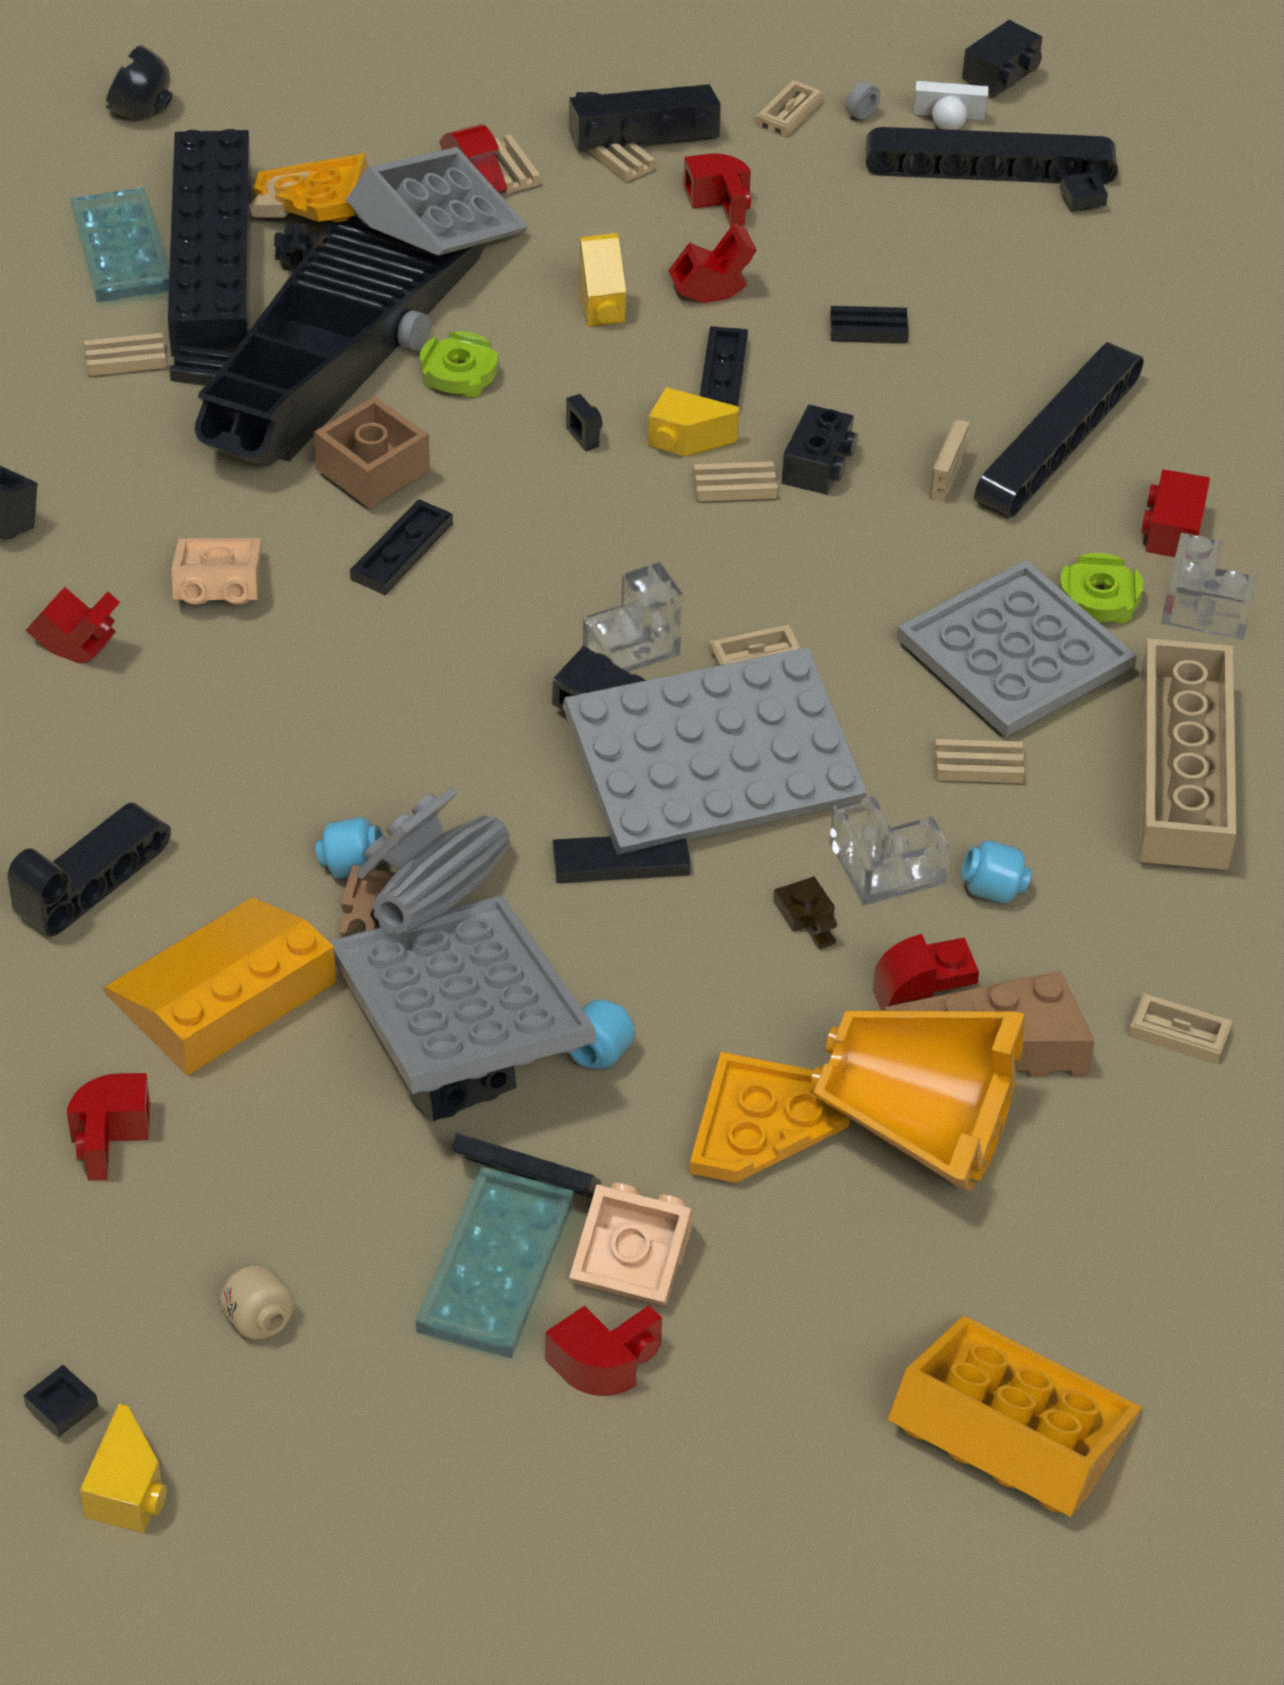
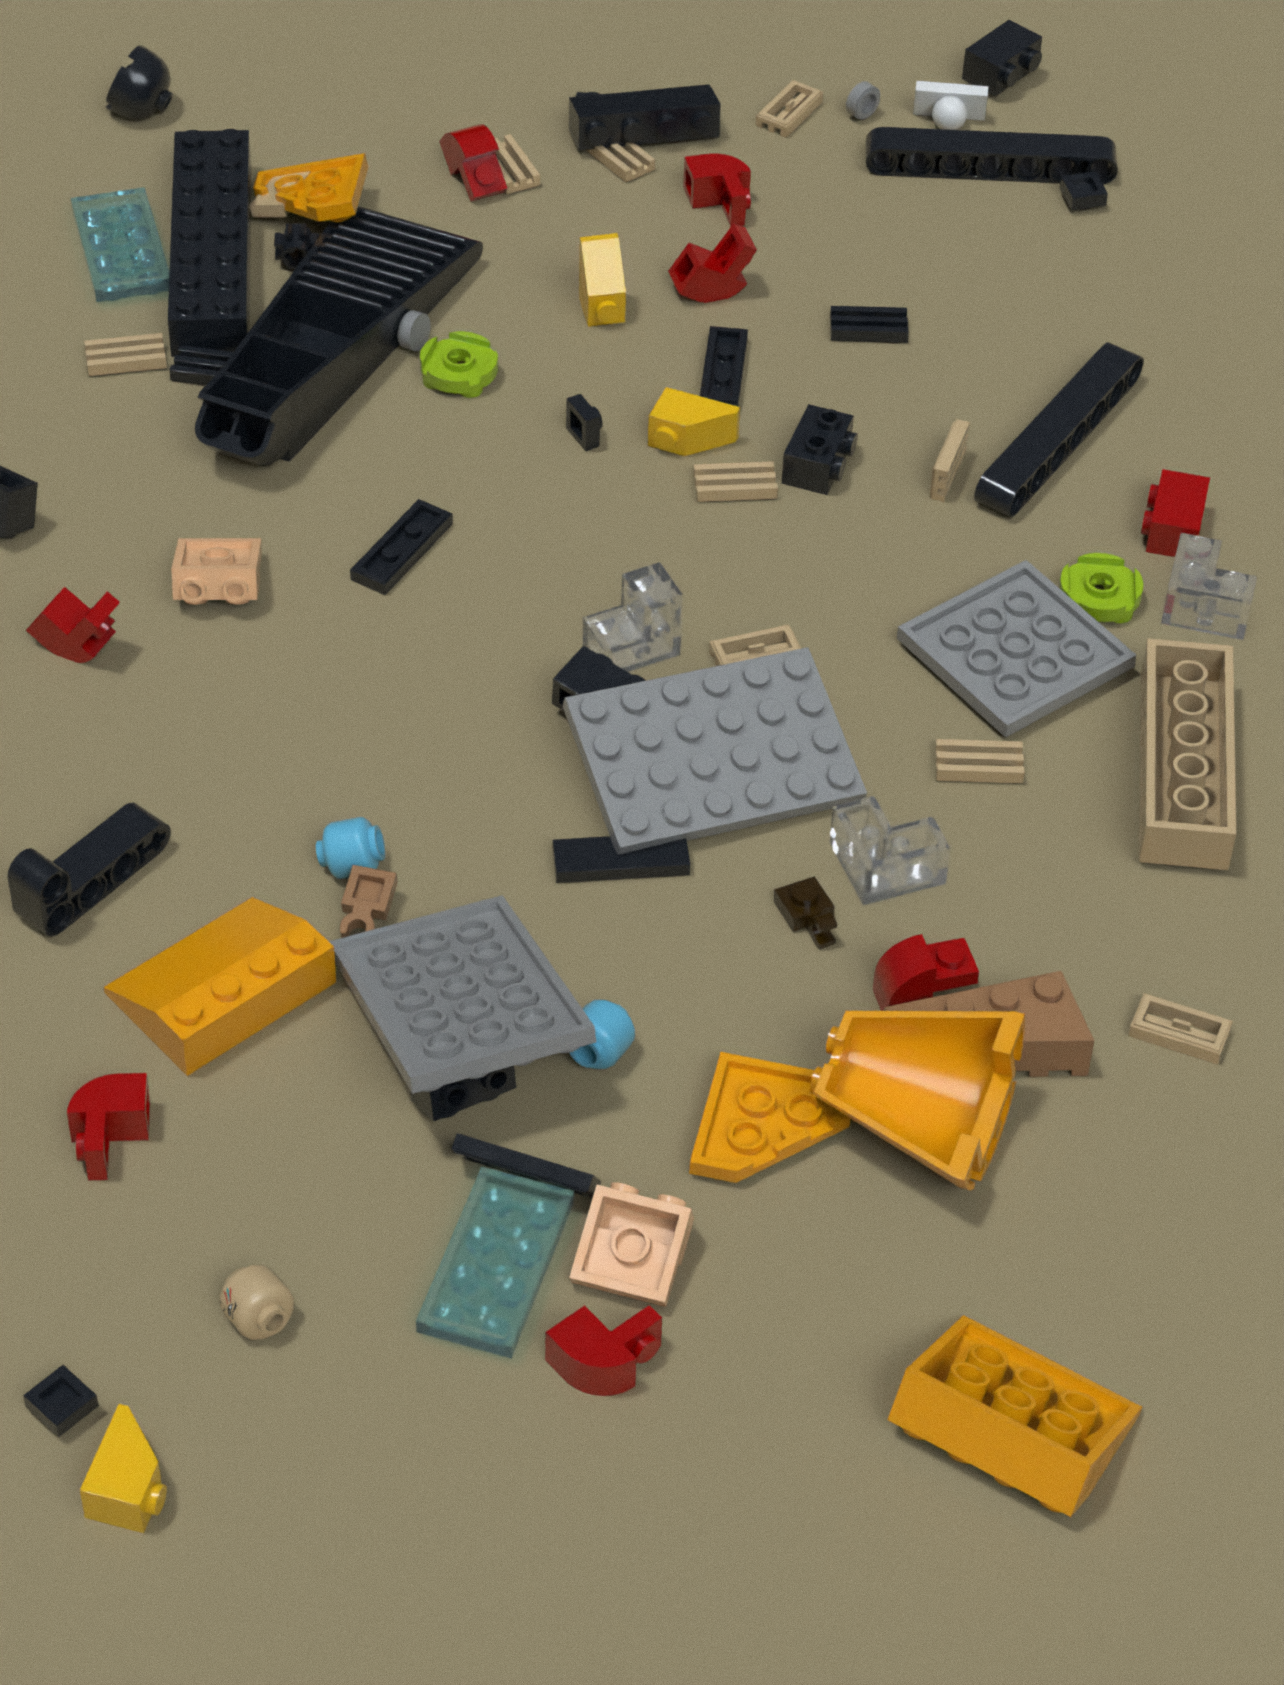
(372, 451): medium nougat brick -> none
(432, 864): light grey plate -> none
(434, 203): light grey slope -> none
(995, 871): medium azure head -> none

